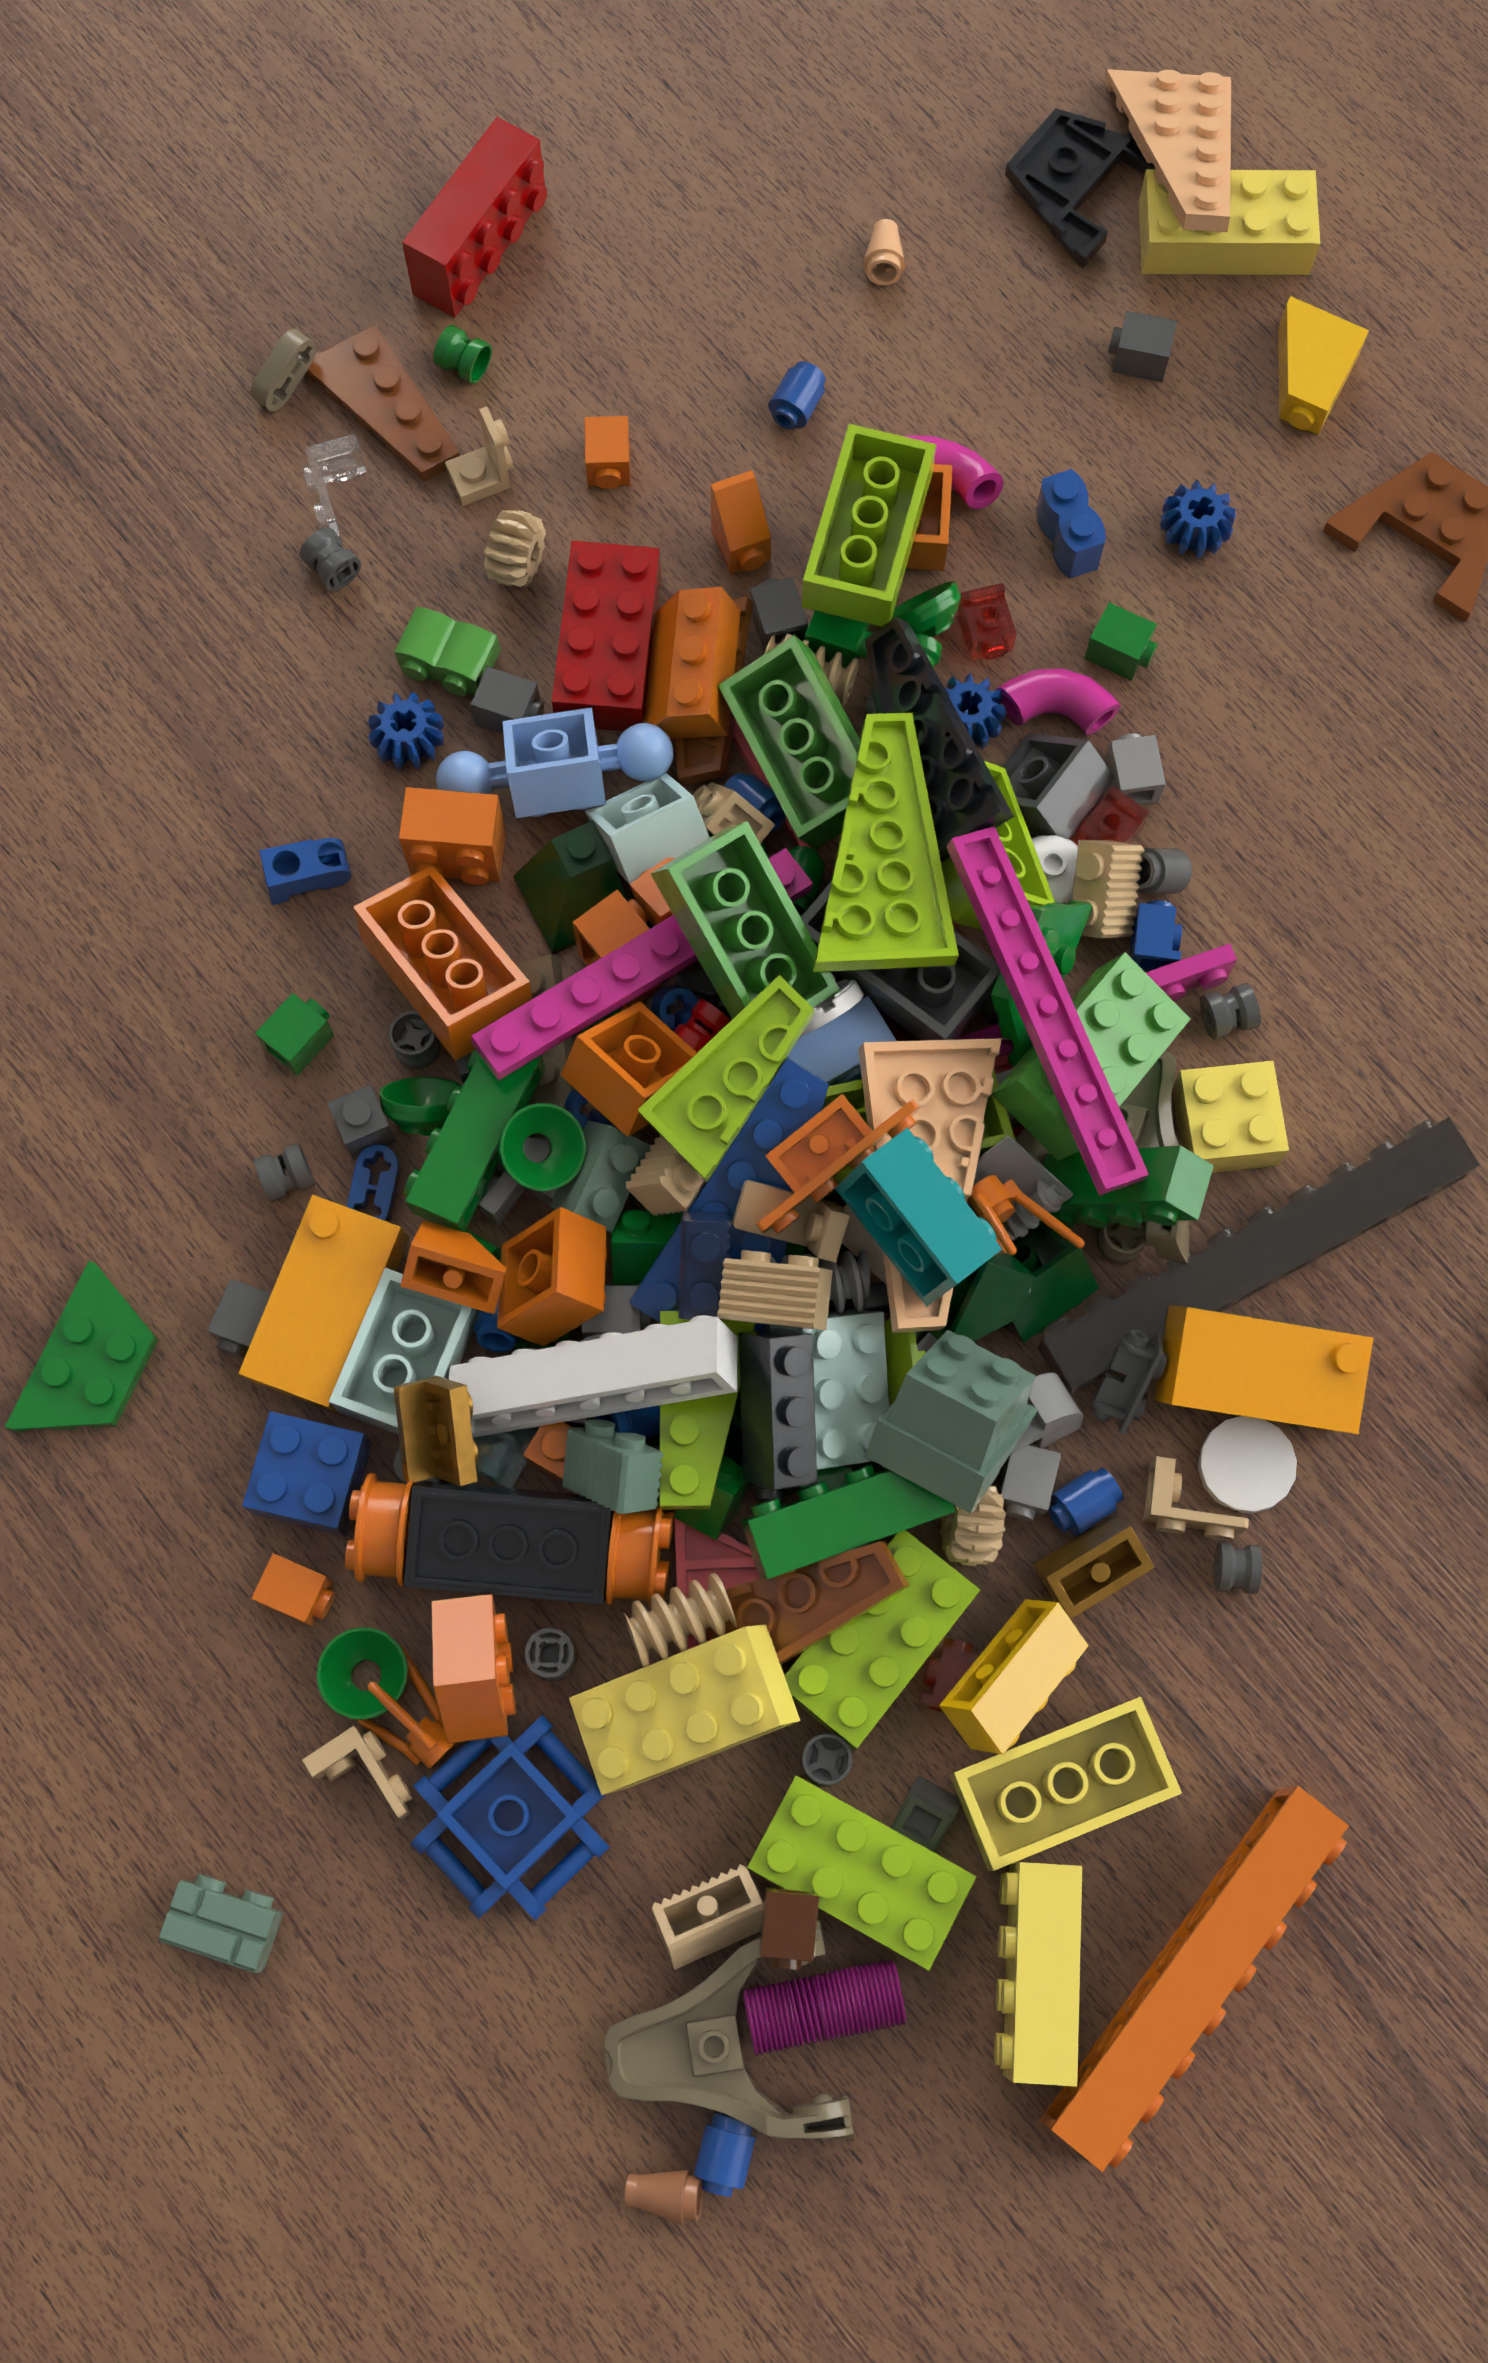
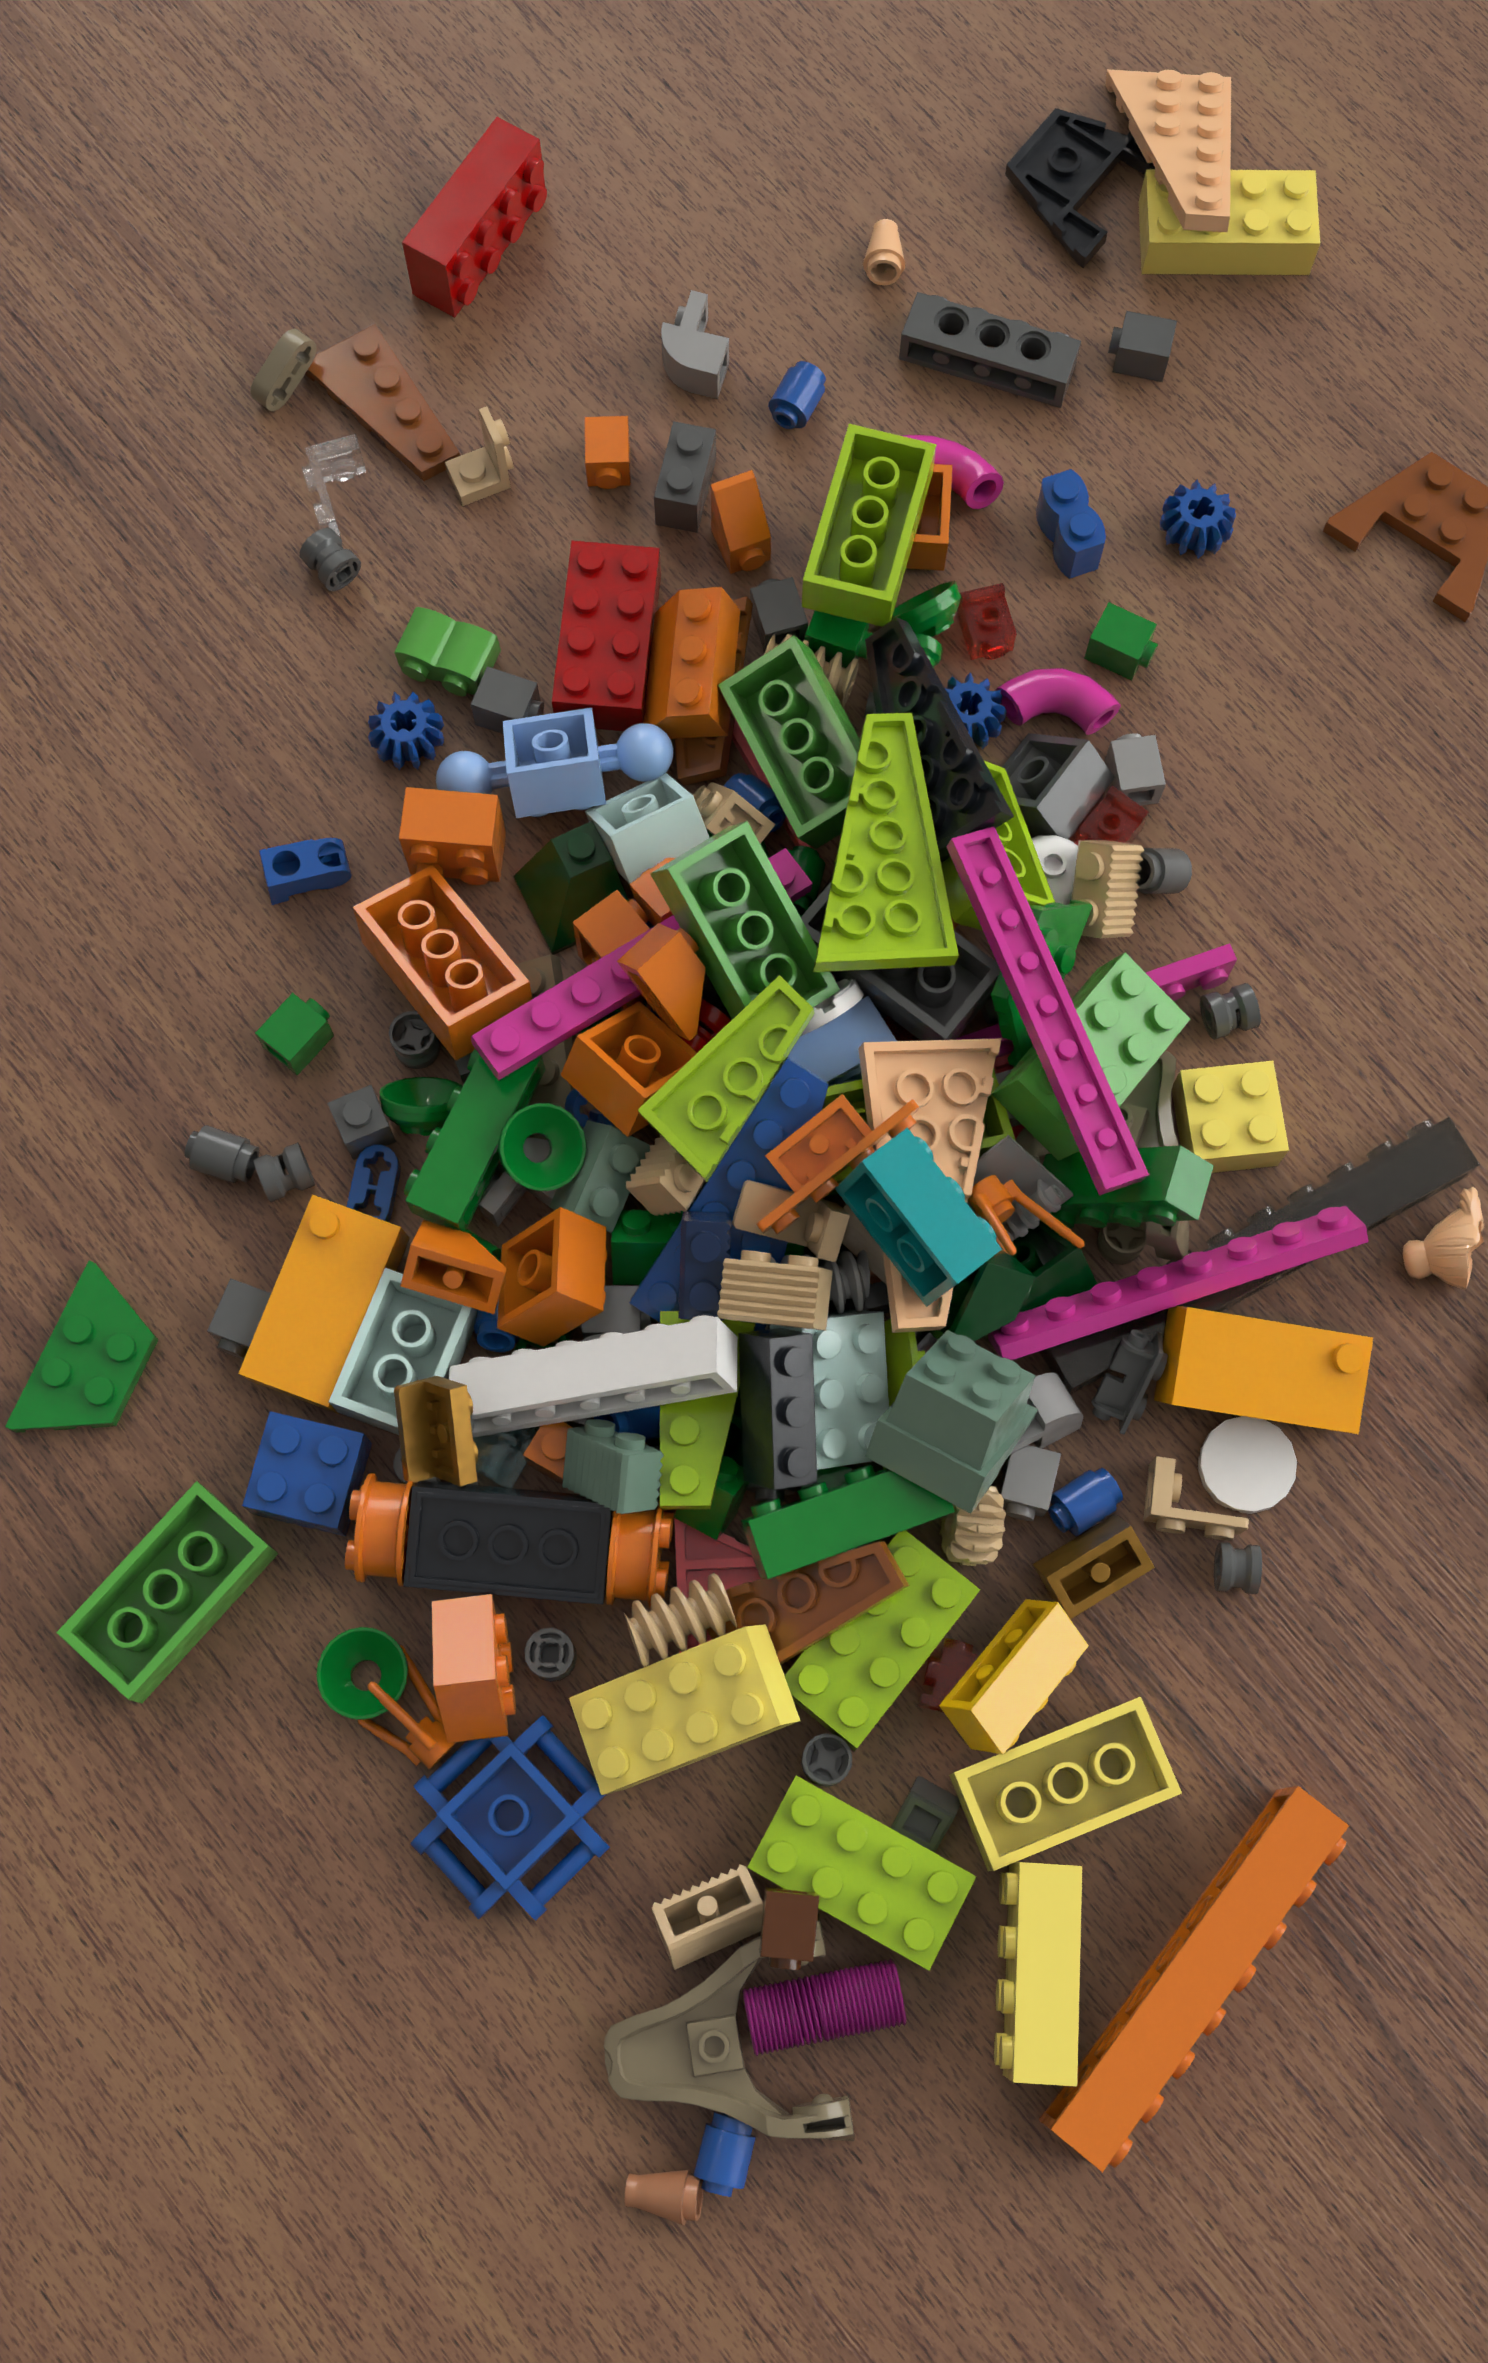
(167, 1593): none -> bright green brick
(221, 1154): none -> dark grey brick
(222, 1924): sand green brick -> none
(294, 1590): orange brick -> none
(337, 1759): tan bracket -> none
(461, 353): green wheel -> none
(514, 548): tan gear -> none
(668, 977): none -> orange slope
(685, 477): none -> dark grey brick
(691, 356): none -> light grey brick
(1001, 367): none -> dark grey brick
(1155, 935): blue brick -> none
(1179, 1282): none -> dark pink plate
(1314, 362): yellow slope -> none
(1449, 1244): none -> light nougat hair

